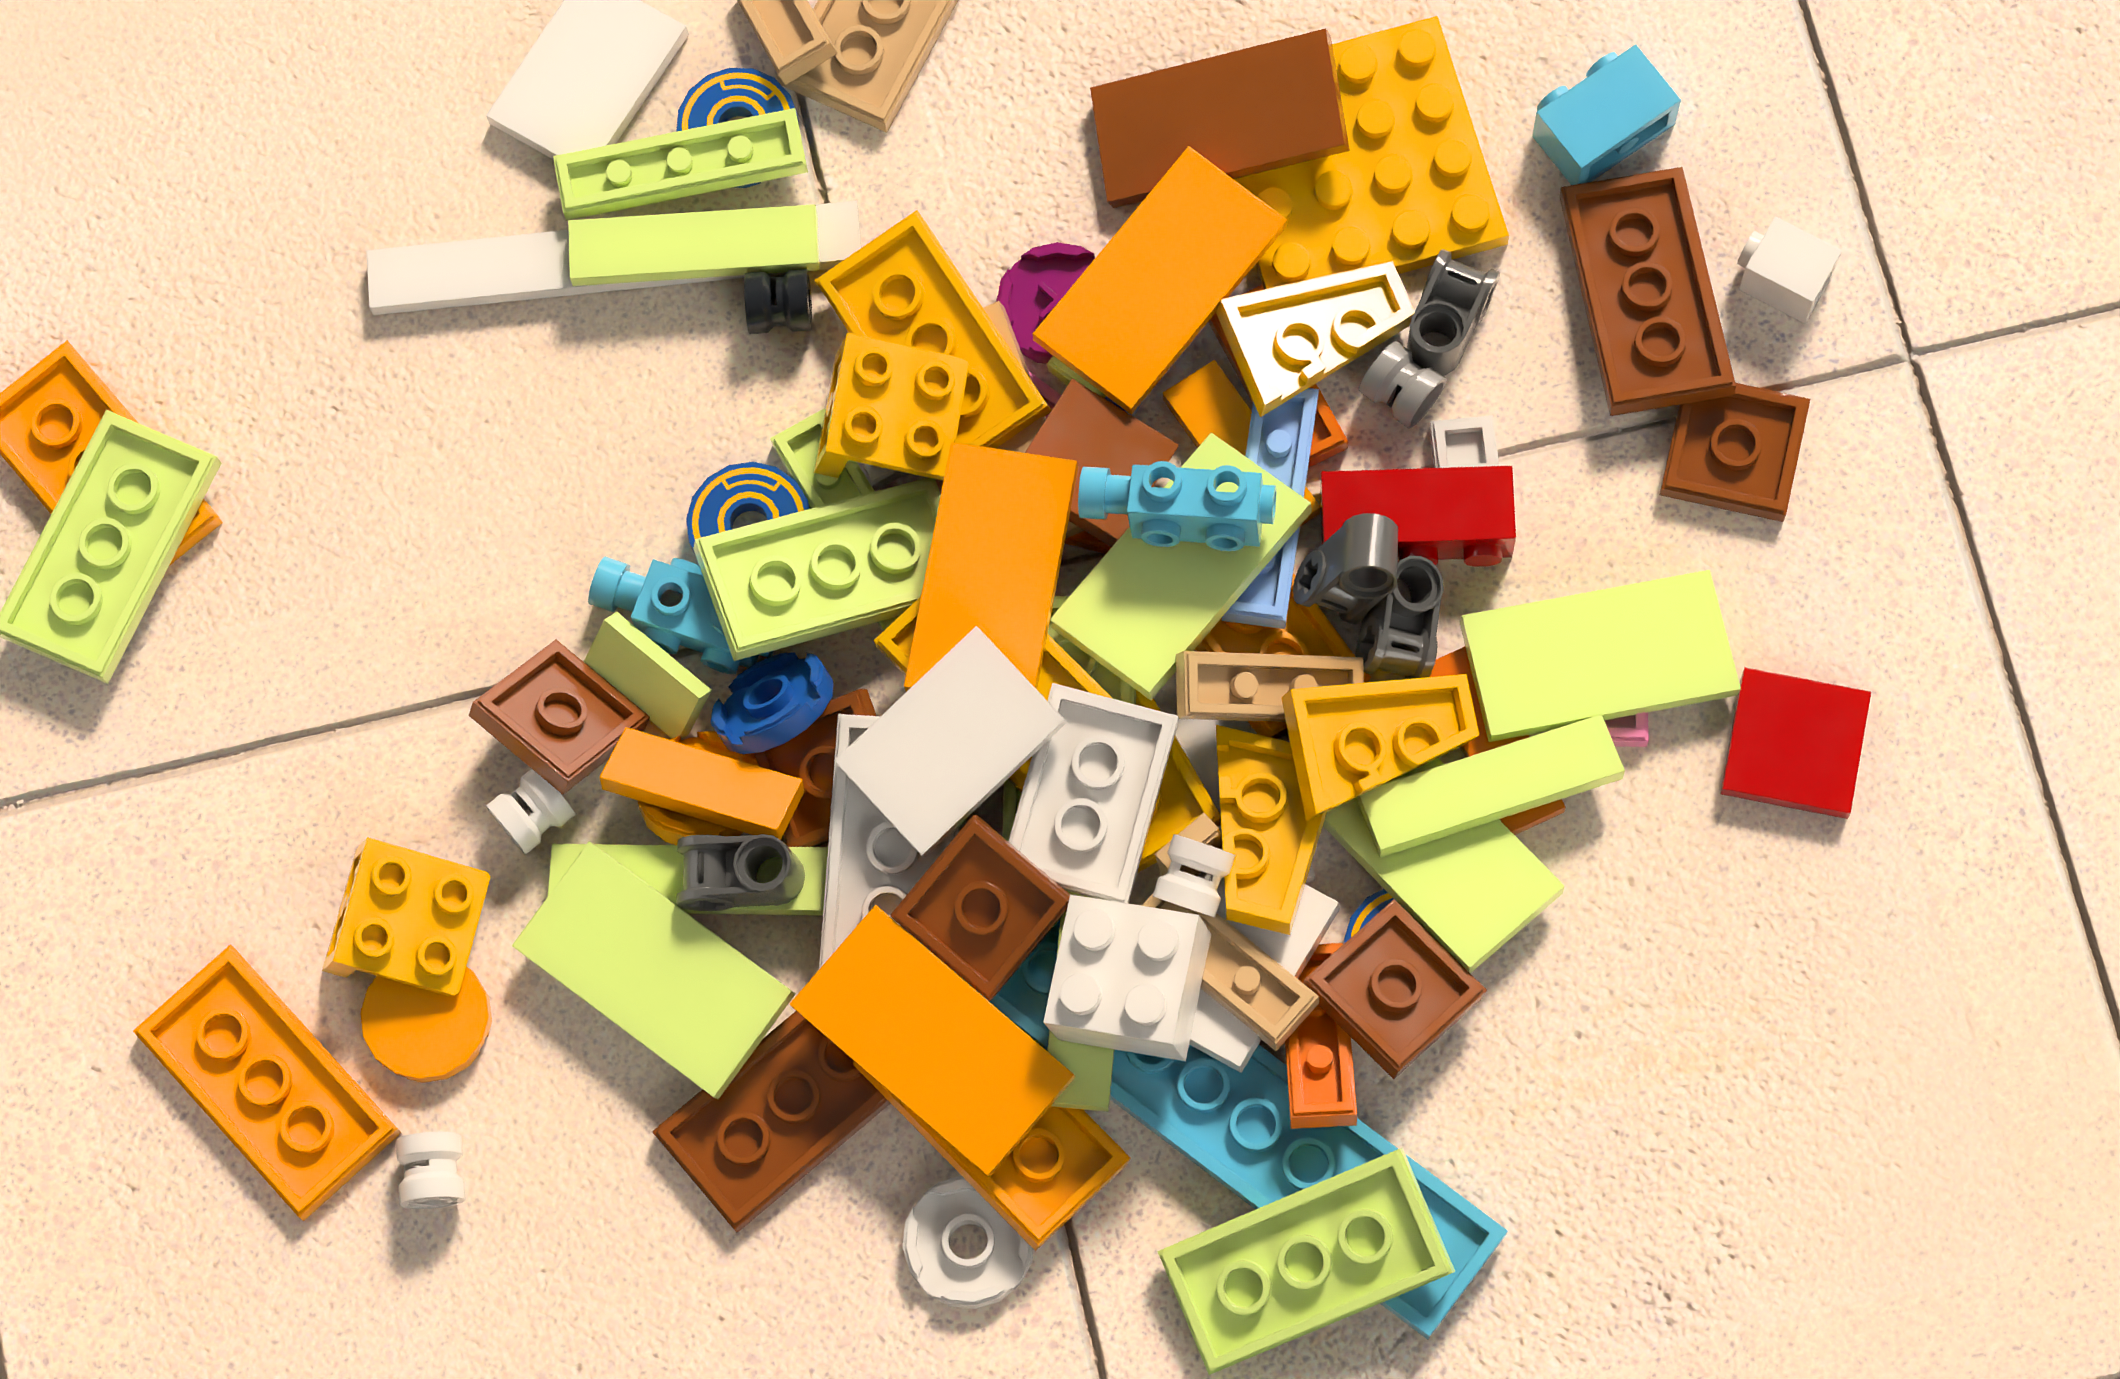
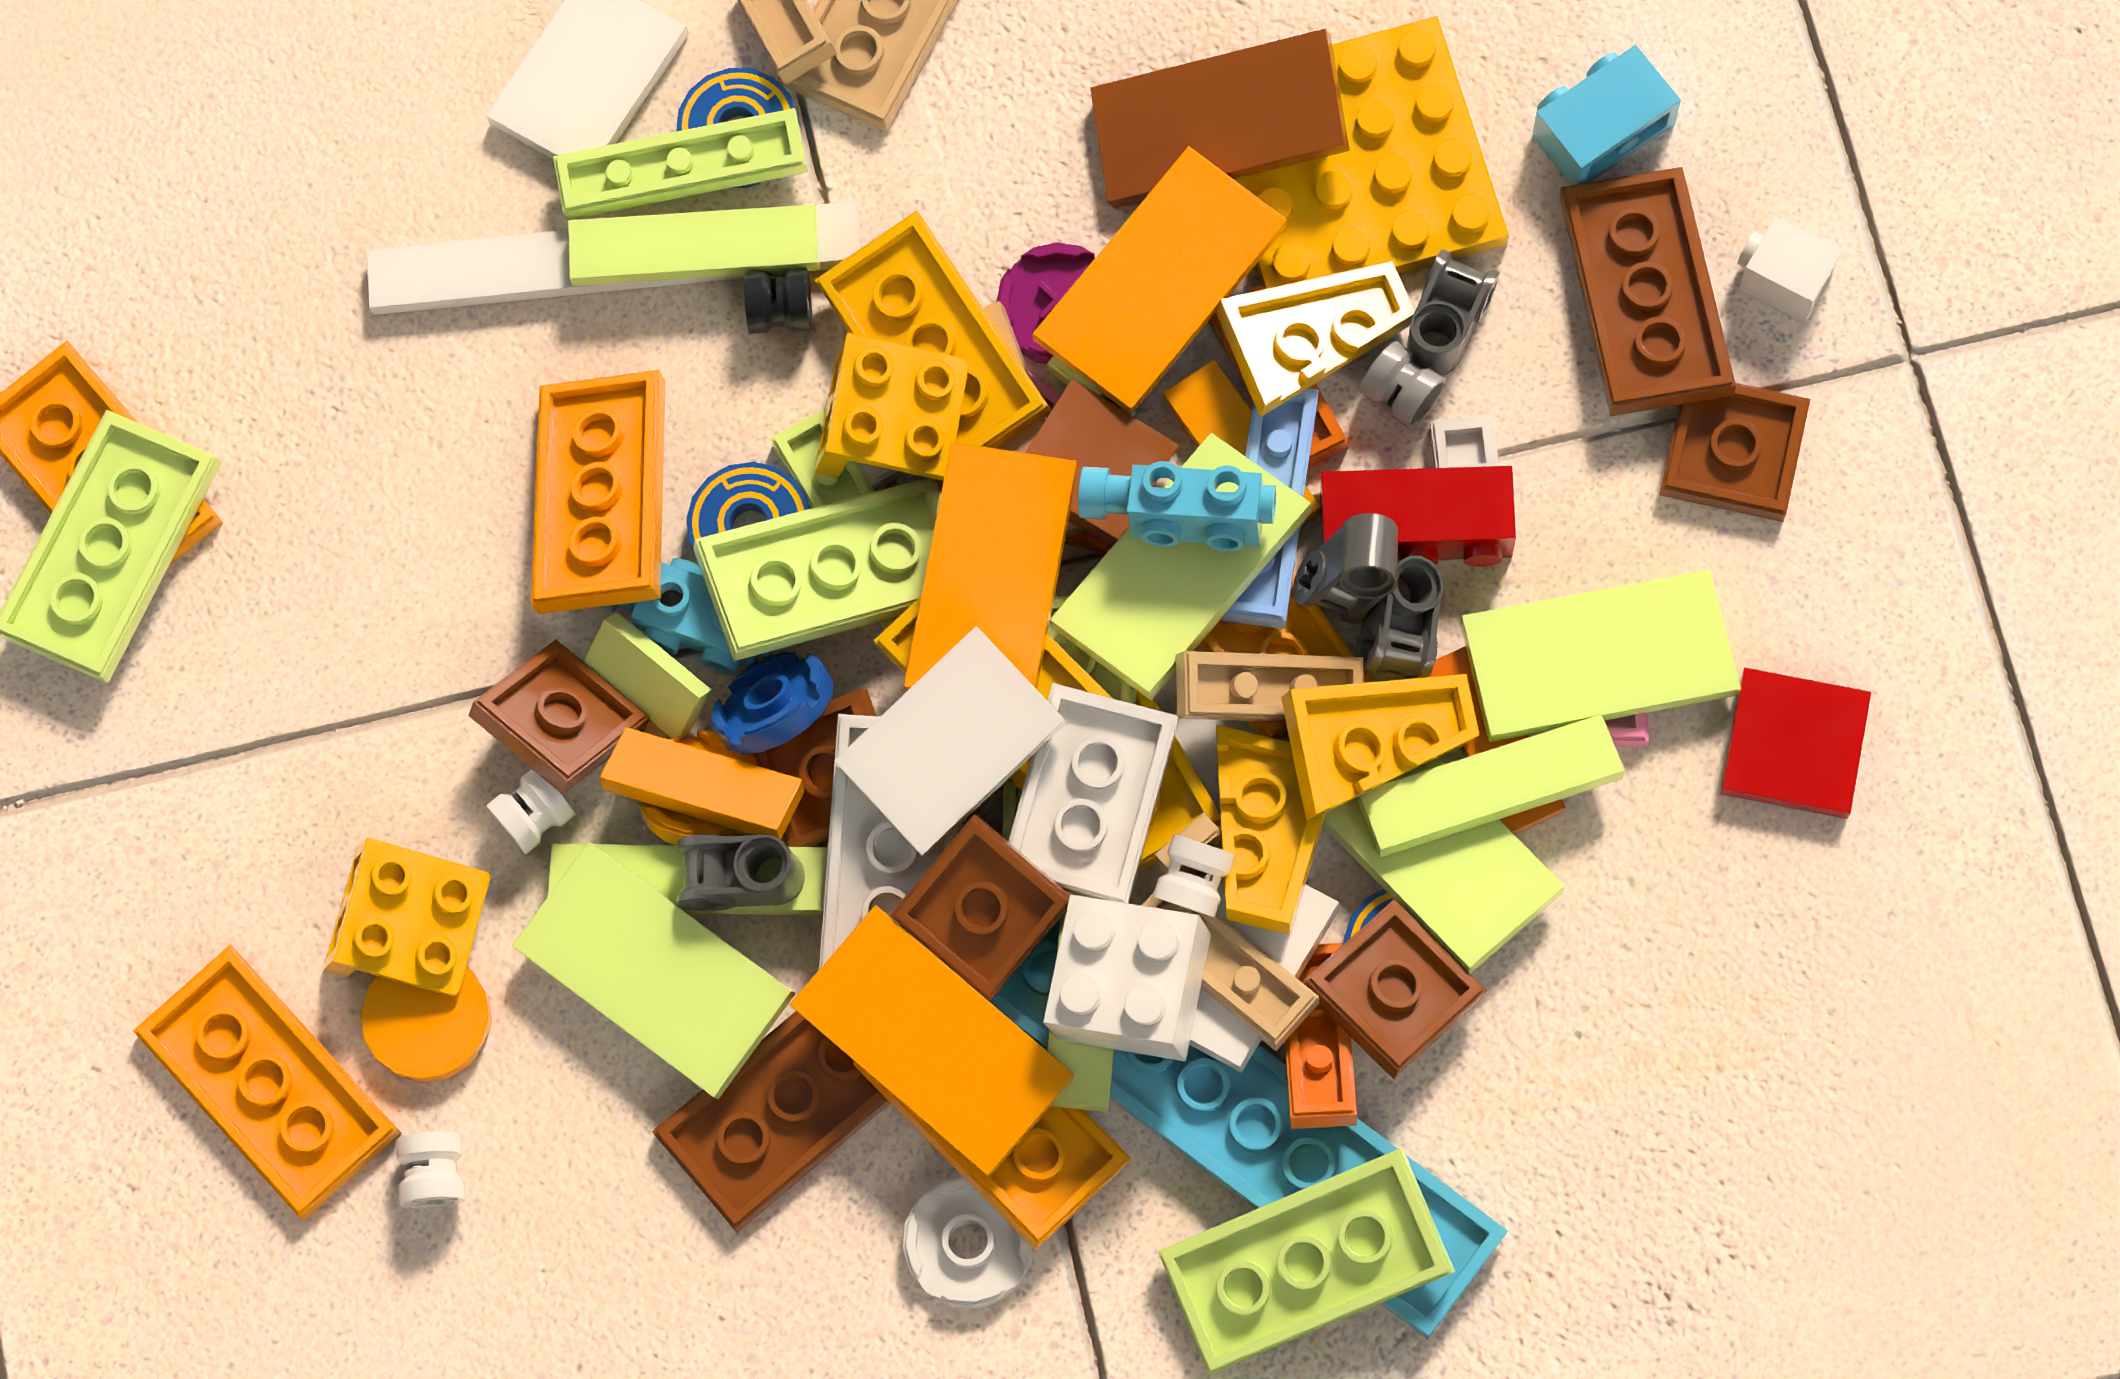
(599, 492): none -> light orange tile

